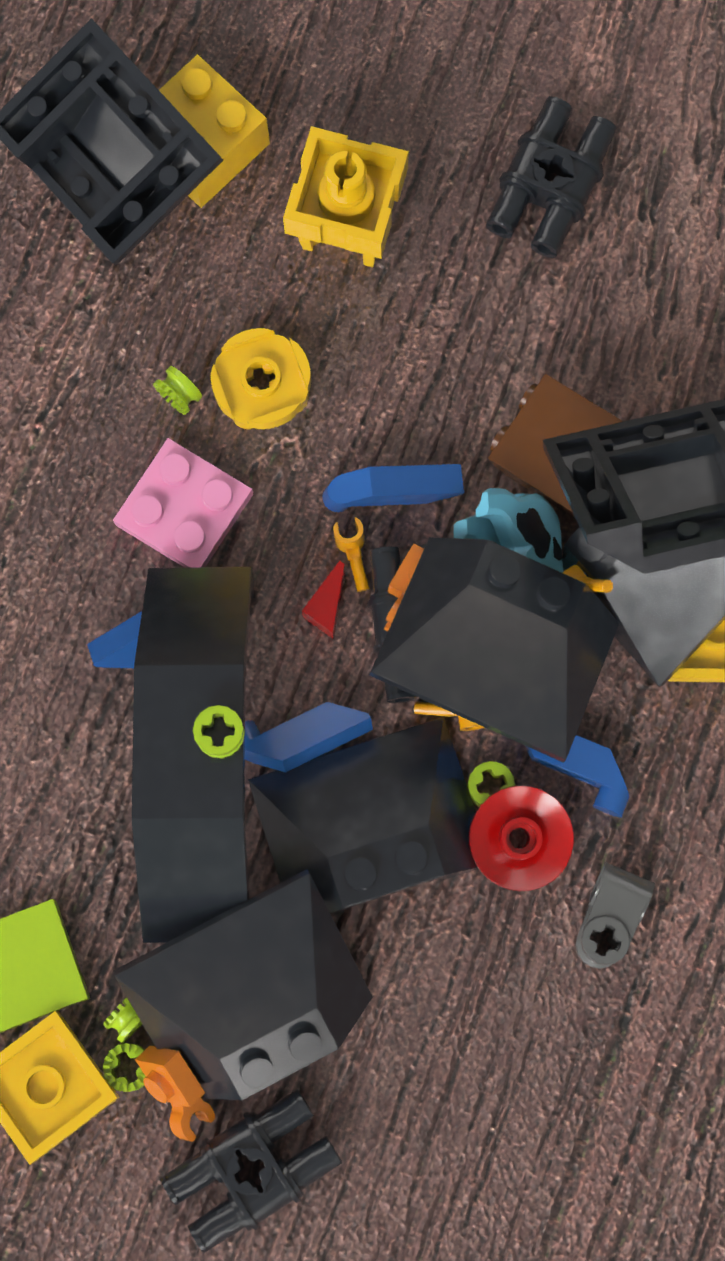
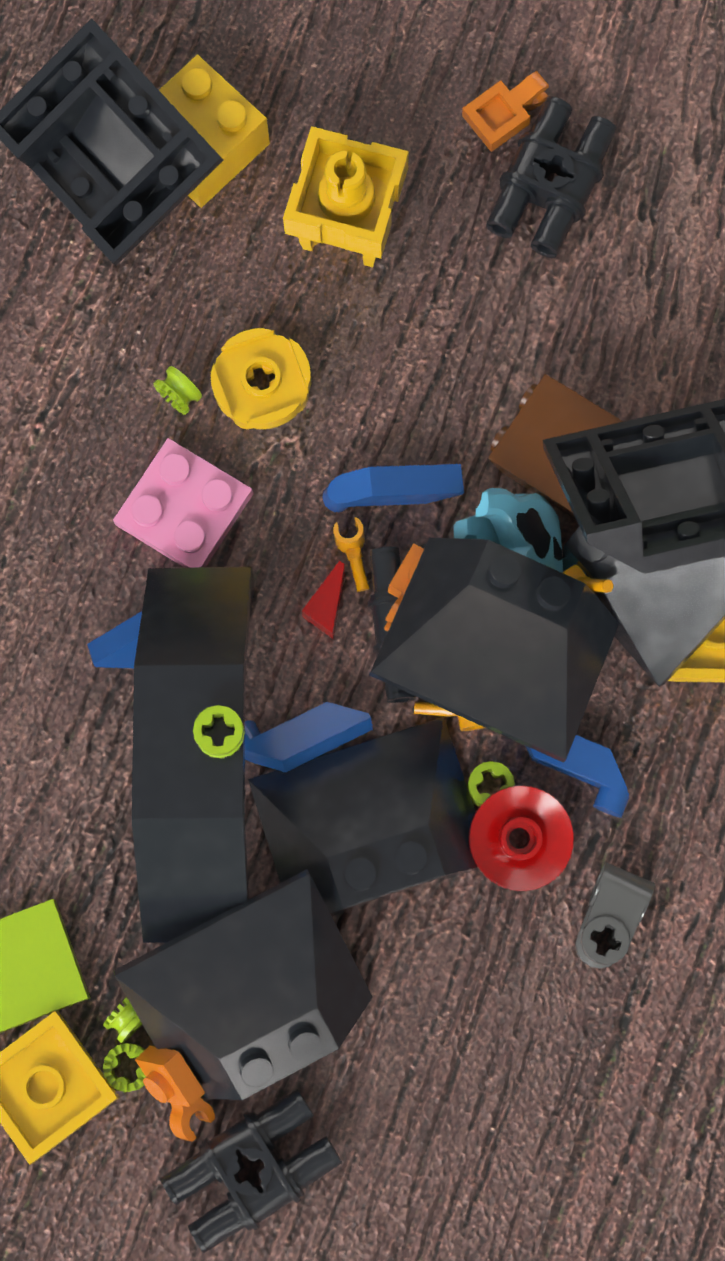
(503, 112): none -> orange plate

